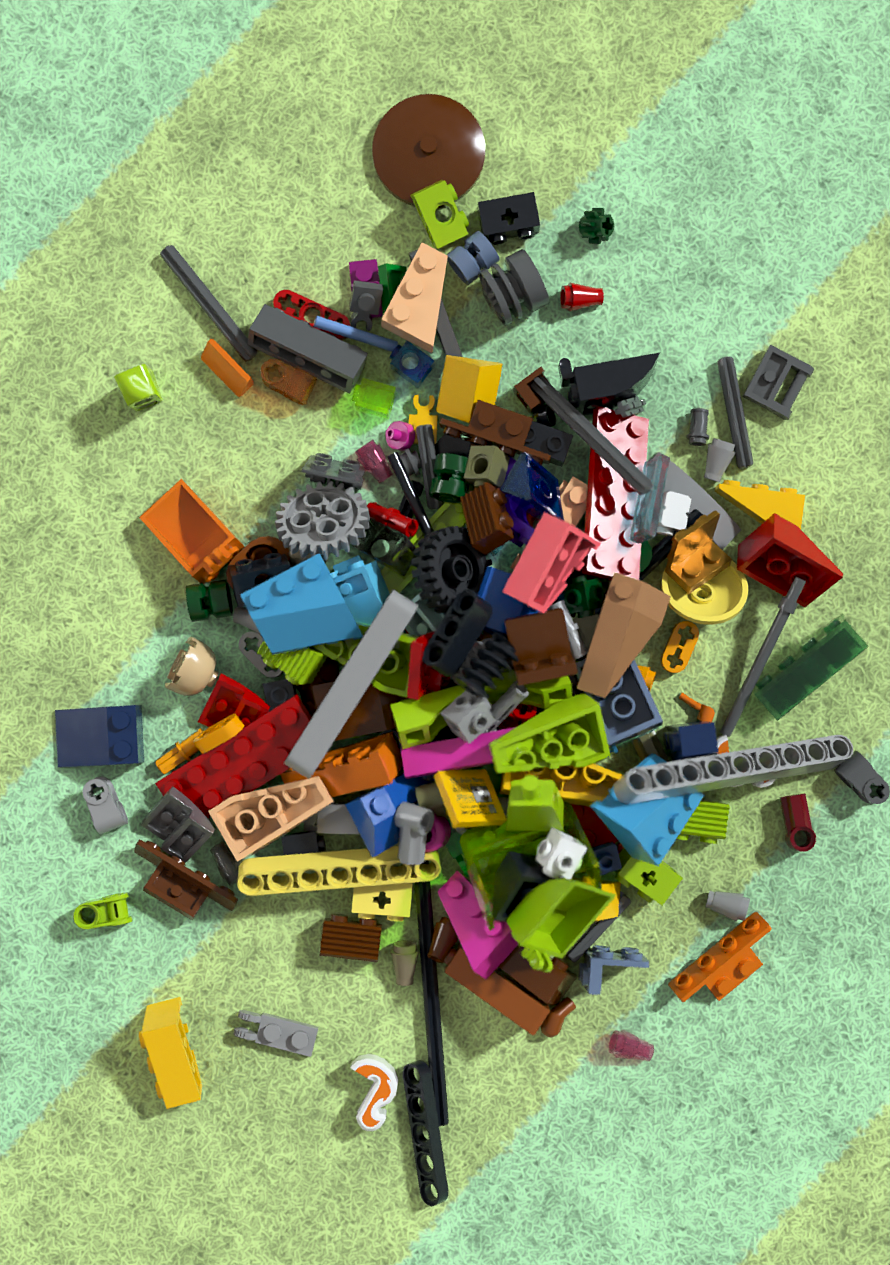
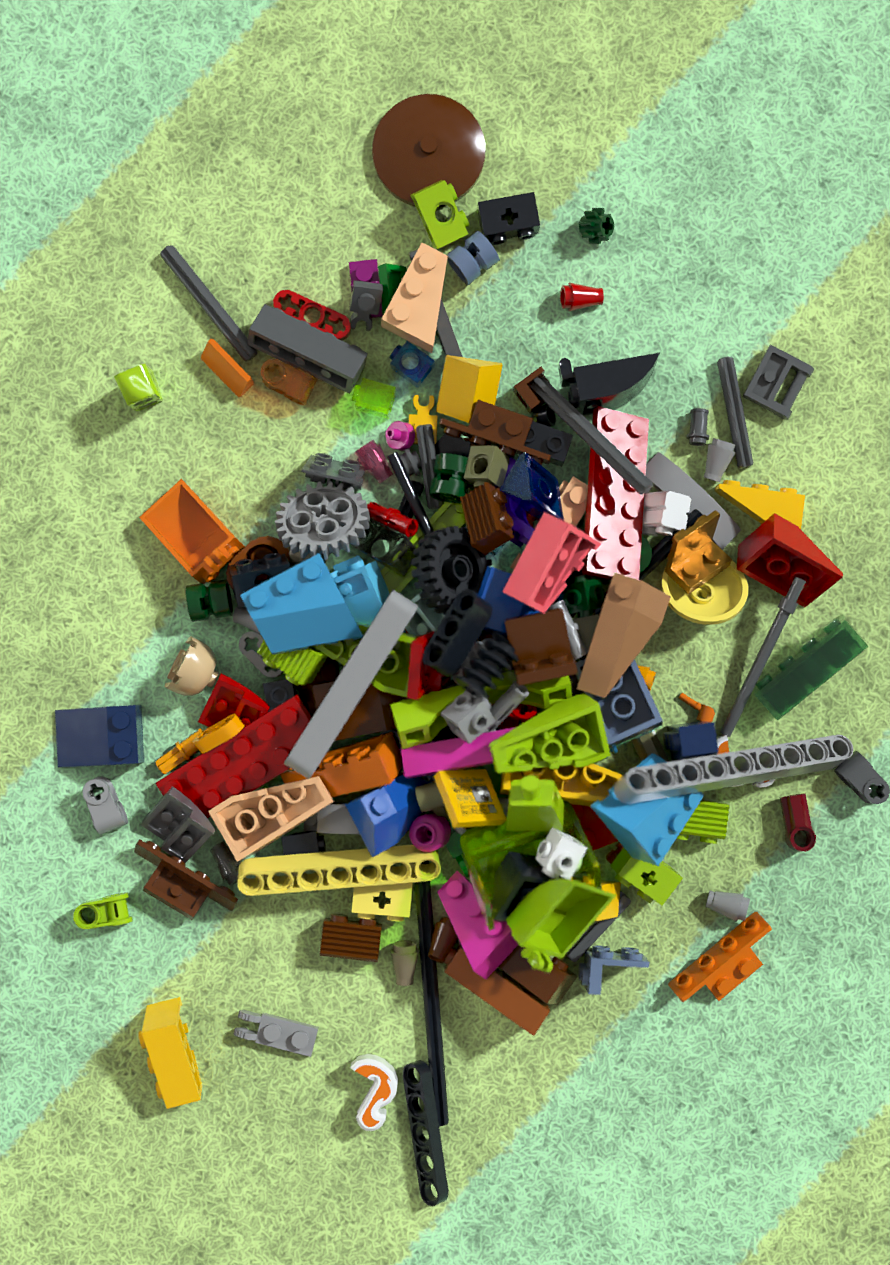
(354, 333): medium blue bar -> none
(414, 826): light grey piece -> none
(511, 288): dark grey wheel -> none
(553, 1022): dark orange arm -> none
(607, 857): dark blue bracket -> none
(628, 1046): clear pink cone -> none
(630, 407): dark grey axle -> none
(649, 504): clear light blue tile -> none
(673, 644): light orange beam -> none

